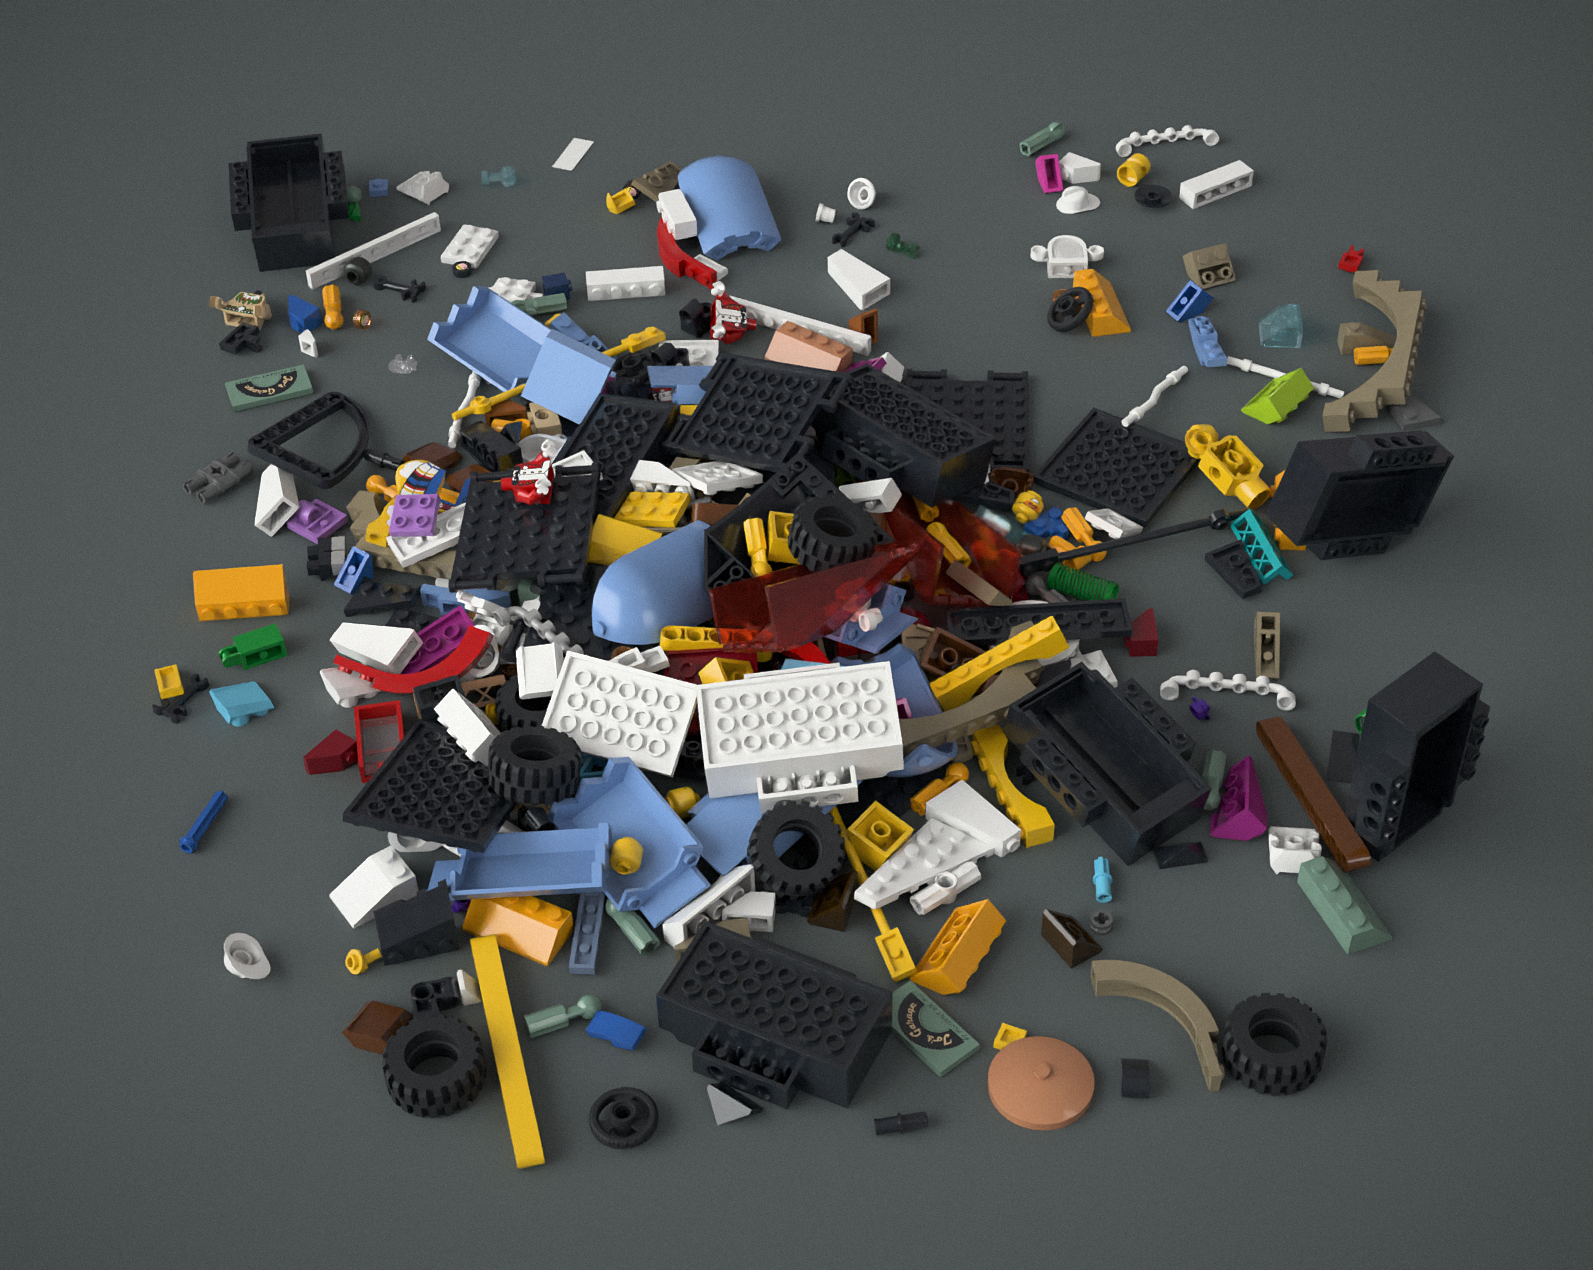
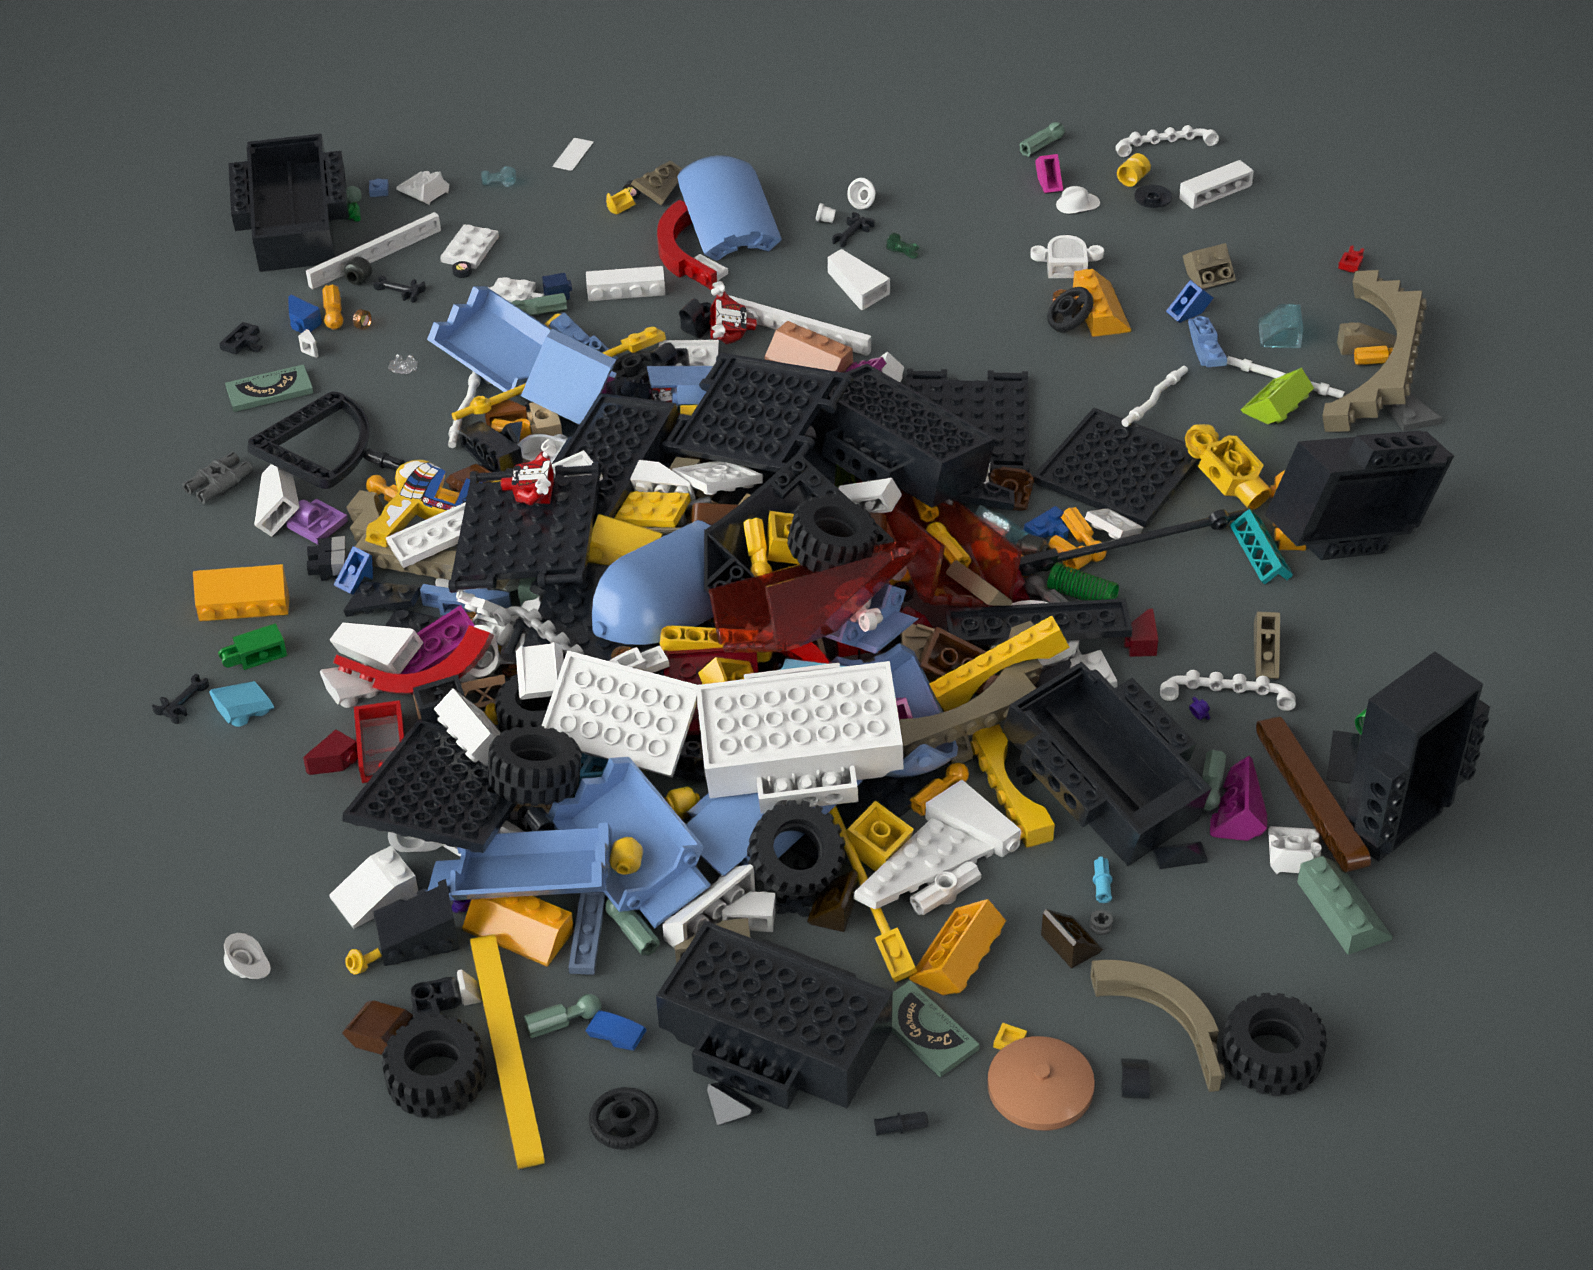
(169, 681): yellow tile -> none
(190, 842): blue axle -> none
(244, 308): tan torso -> none
(414, 515): medium lavender plate -> none
(436, 454): reddish brown slope -> none
(677, 214): white brick -> none
(866, 323): dark orange slope -> none
(1027, 506): yellow head -> none
(1079, 169): white slope -> none
(1235, 568): black wing -> none

